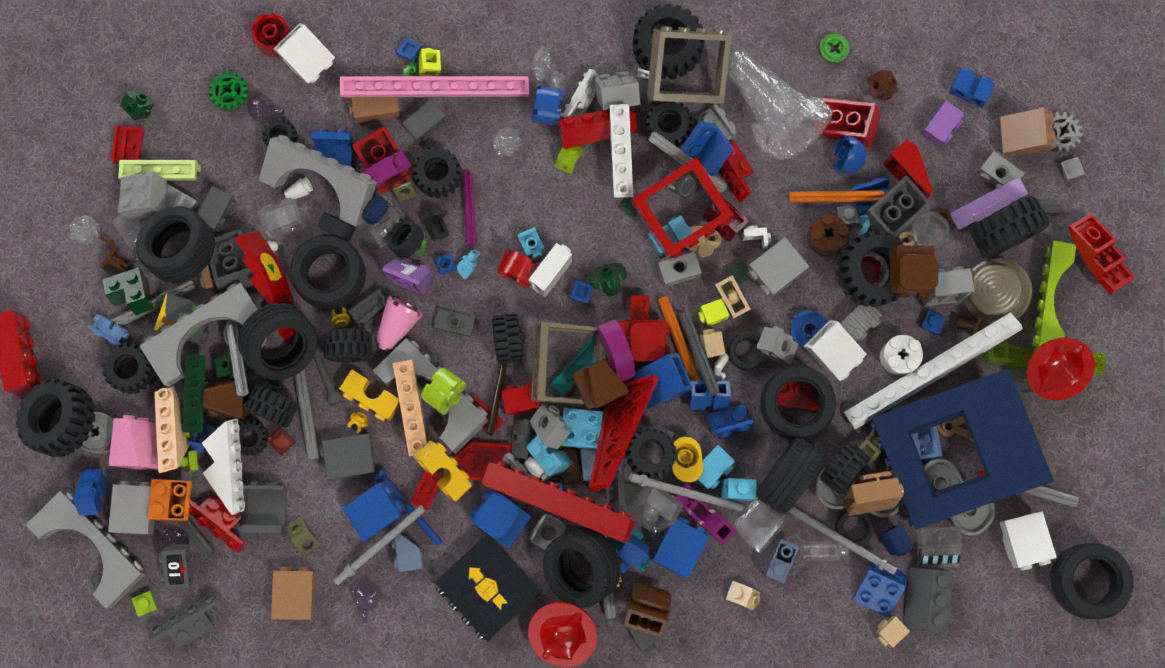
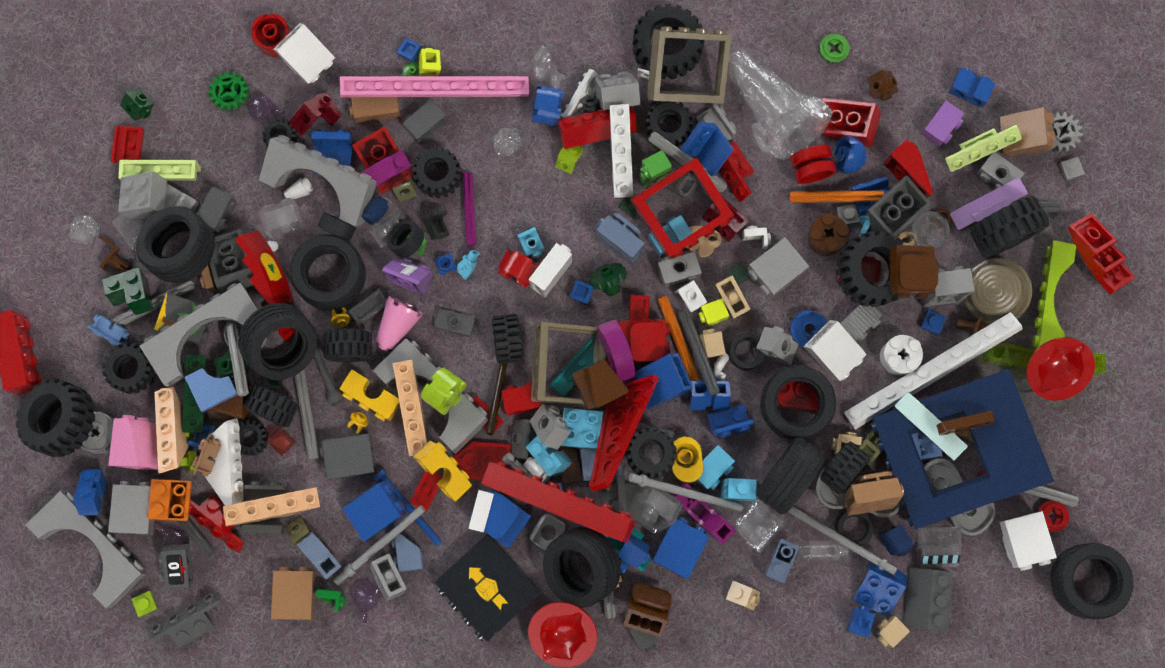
(203, 462): none -> medium nougat hinge
(210, 390): none -> medium blue tile
(271, 507): none -> light nougat slope
(310, 111): none -> dark red tile
(319, 555): none -> sand blue slope
(329, 595): none -> green bracket
(387, 577): none -> light grey brick
(481, 511): none -> white sticker
(590, 105): none -> black bush
(620, 237): none -> sand blue brick
(654, 169): none -> bright green arch
(691, 295): none -> white bracket
(813, 164): none -> red wheel
(843, 439): none -> tan bracket
(861, 621): none -> blue brick
(927, 422): none -> light aqua tile
(965, 423): none -> reddish brown beam
(982, 146): none -> yellowish green bracket
(1059, 510): none -> red gear

